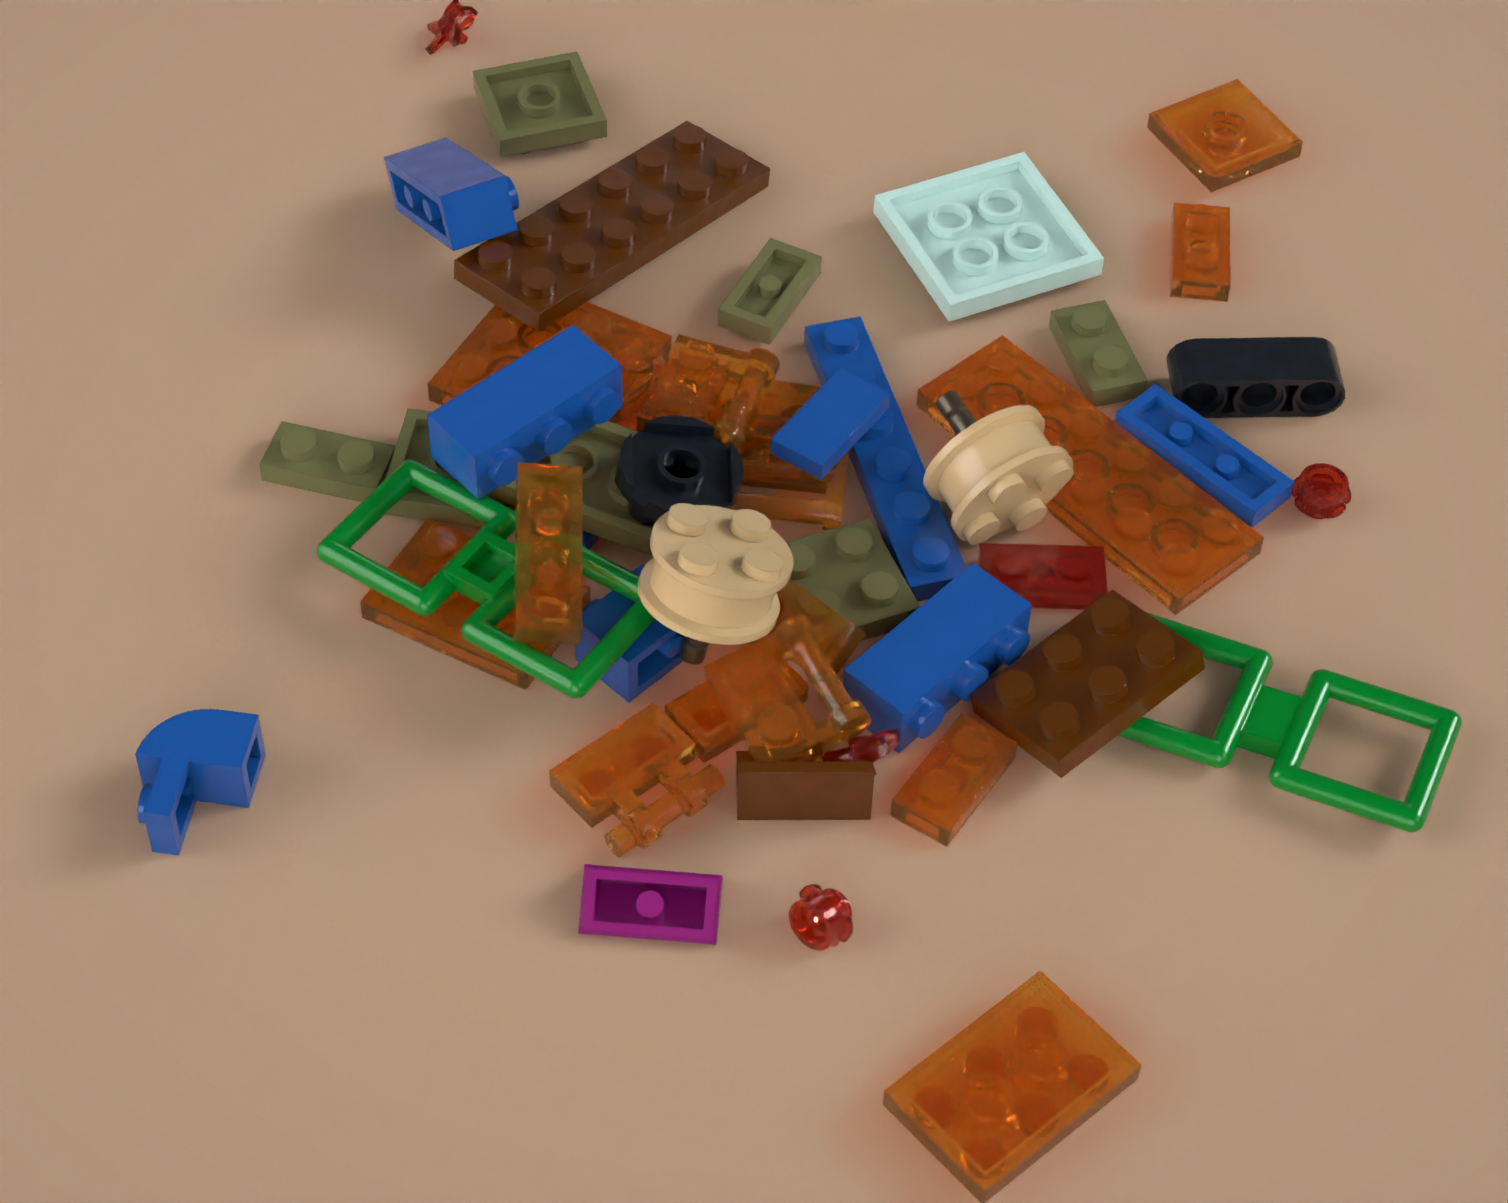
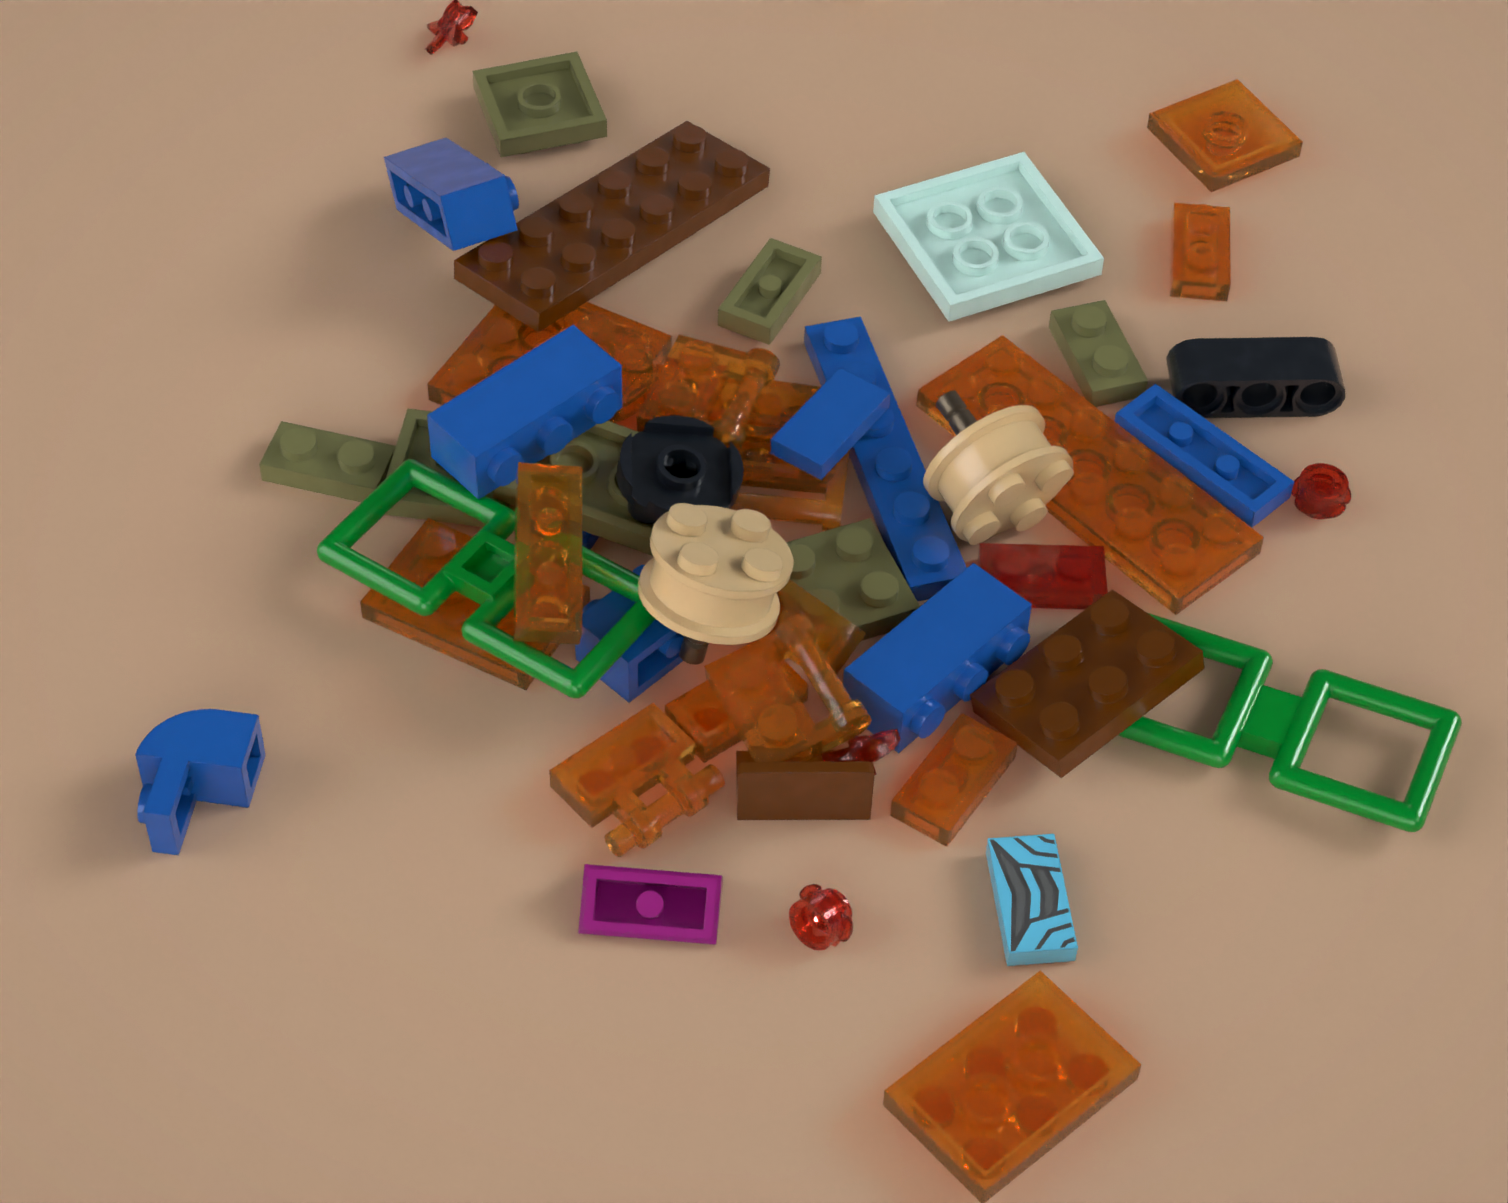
(1031, 900): none -> medium azure tile

